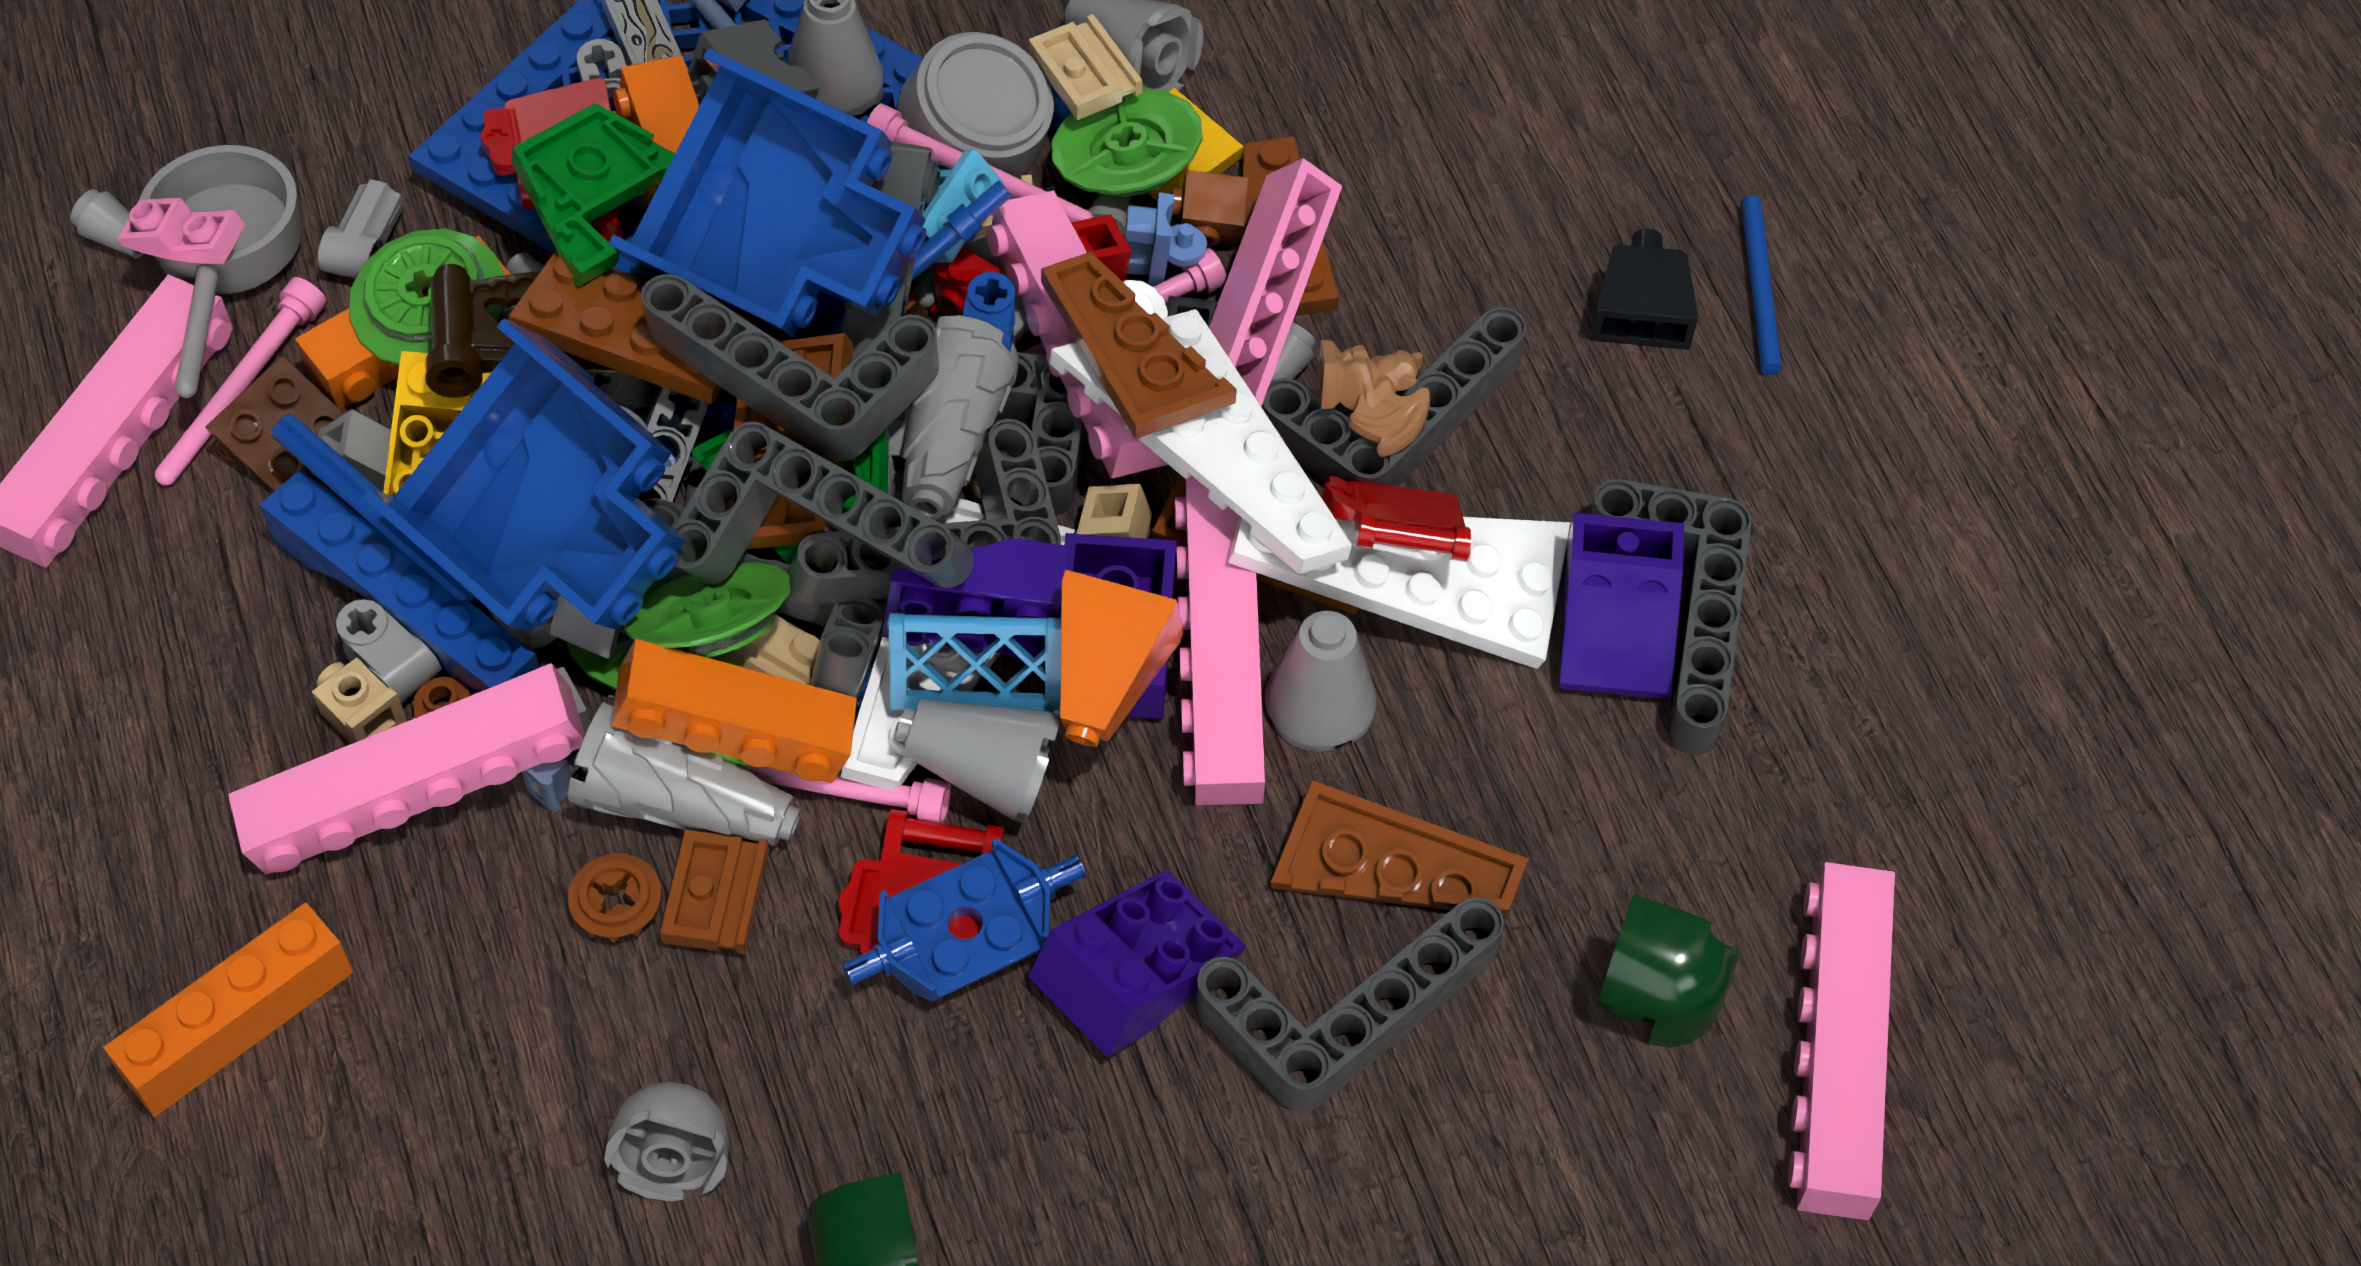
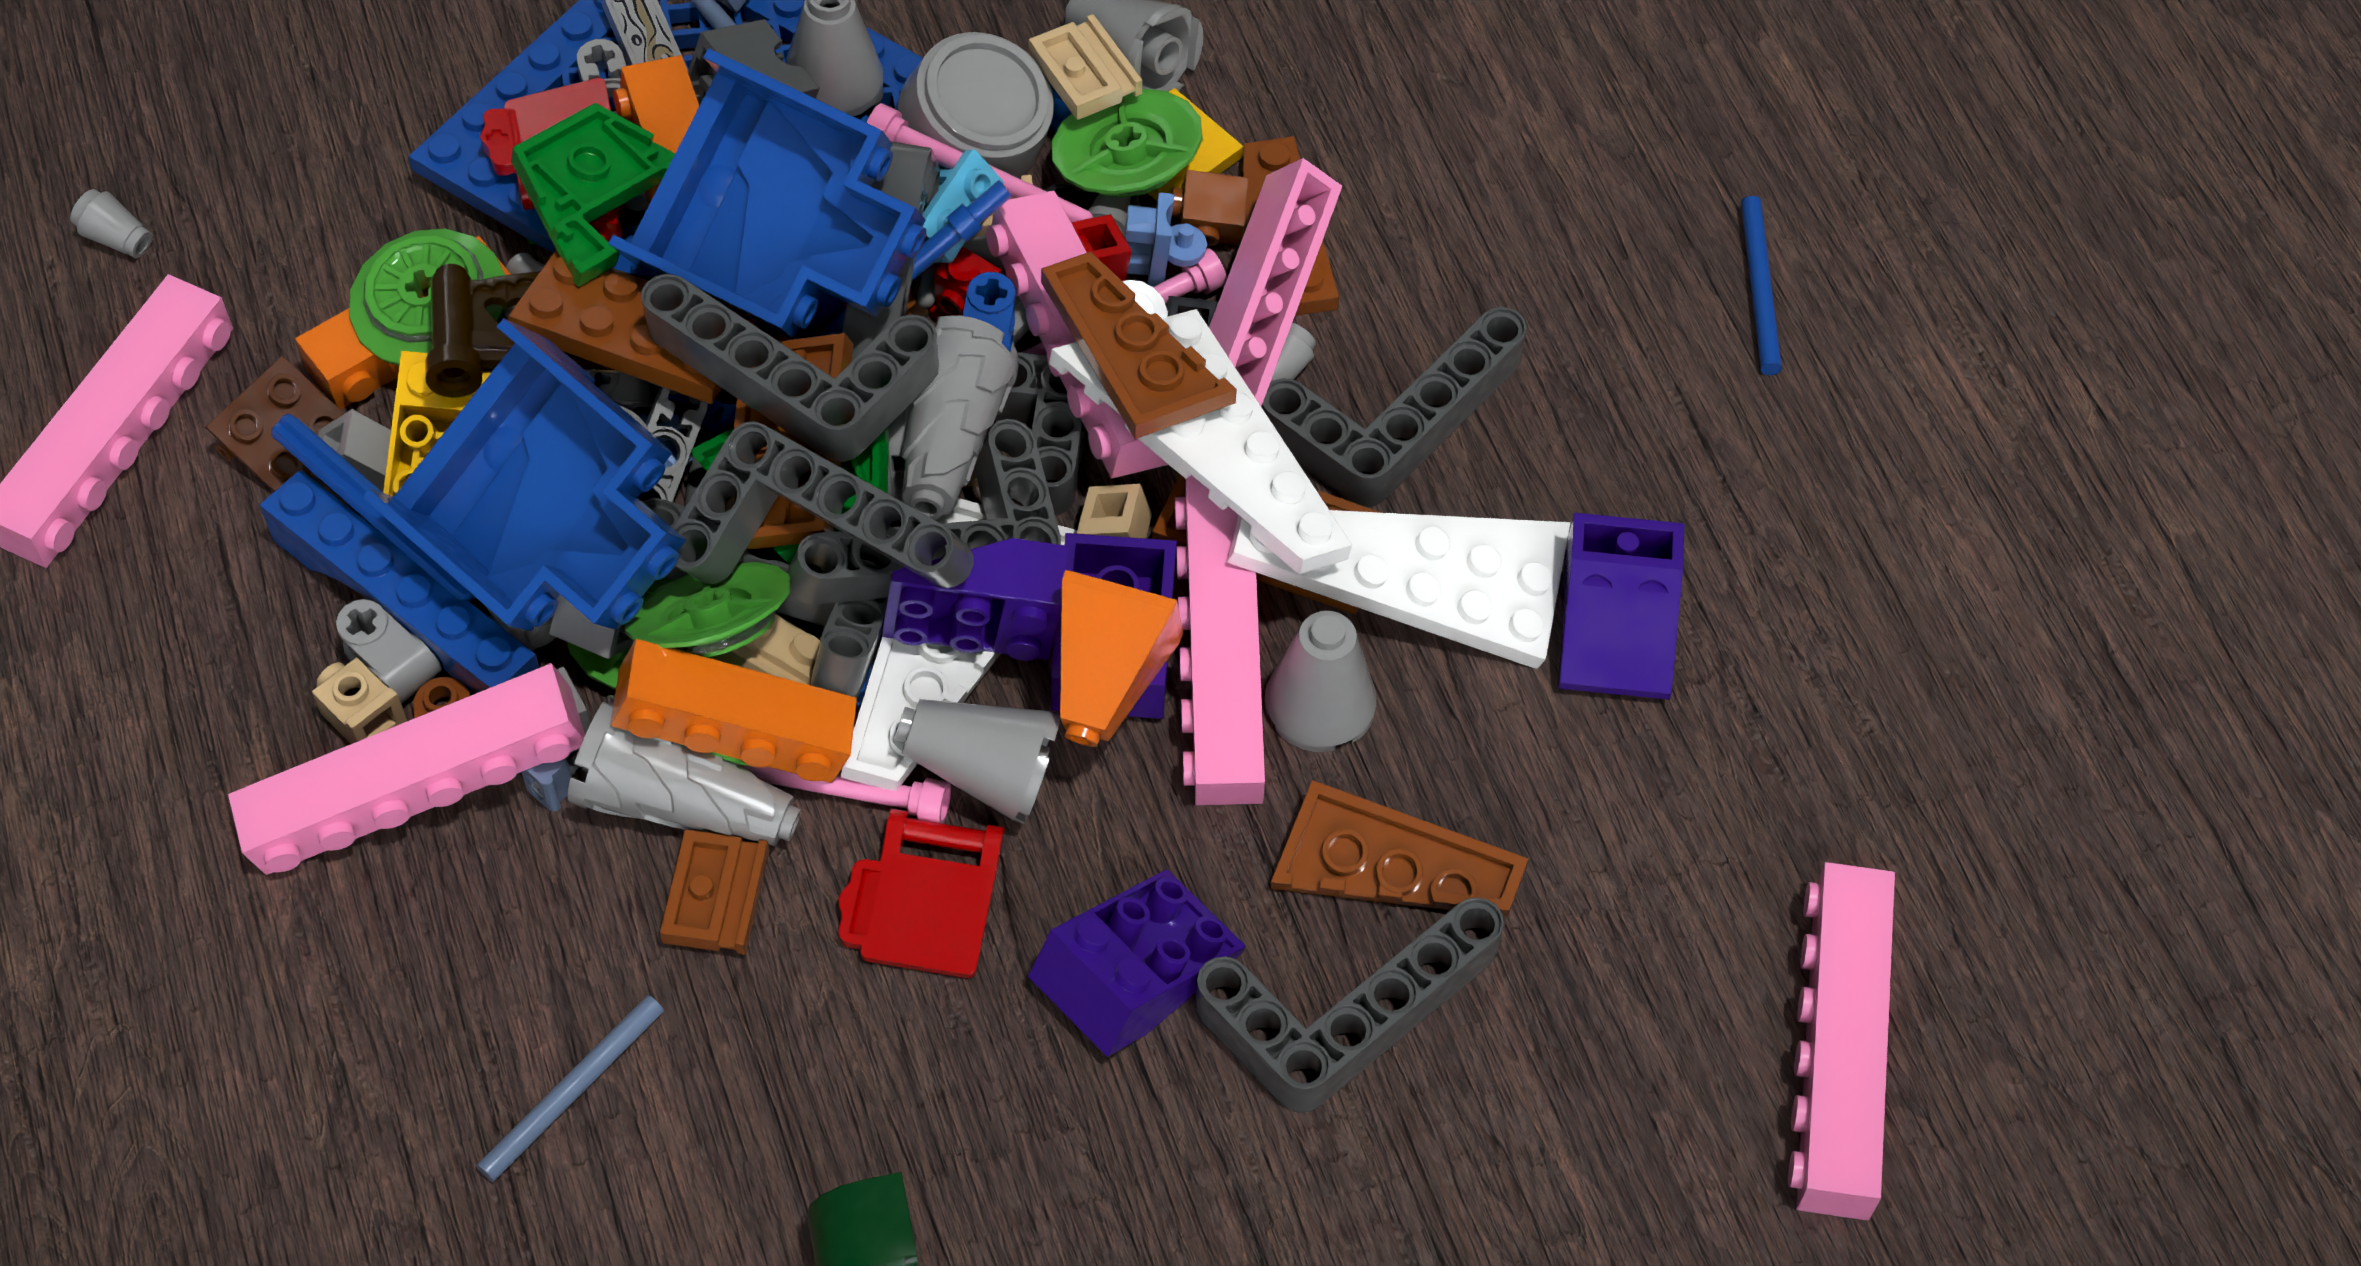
(176, 233): bright pink slope -> none
(229, 1009): orange brick -> none
(265, 200): light grey piece -> none
(298, 304): bright pink piece -> none
(361, 229): light grey piece -> none
(569, 1088): none -> sand blue bar
(609, 875): dark orange gear -> none
(668, 1141): light grey cylinder -> none
(997, 889): blue plate -> none
(1004, 629): dark azure window -> none
(1370, 391): medium nougat animal -> none
(1400, 517): red piece -> none
(1646, 296): black torso -> none
(1668, 973): dark green brick -> none
(1706, 598): dark grey beam -> none

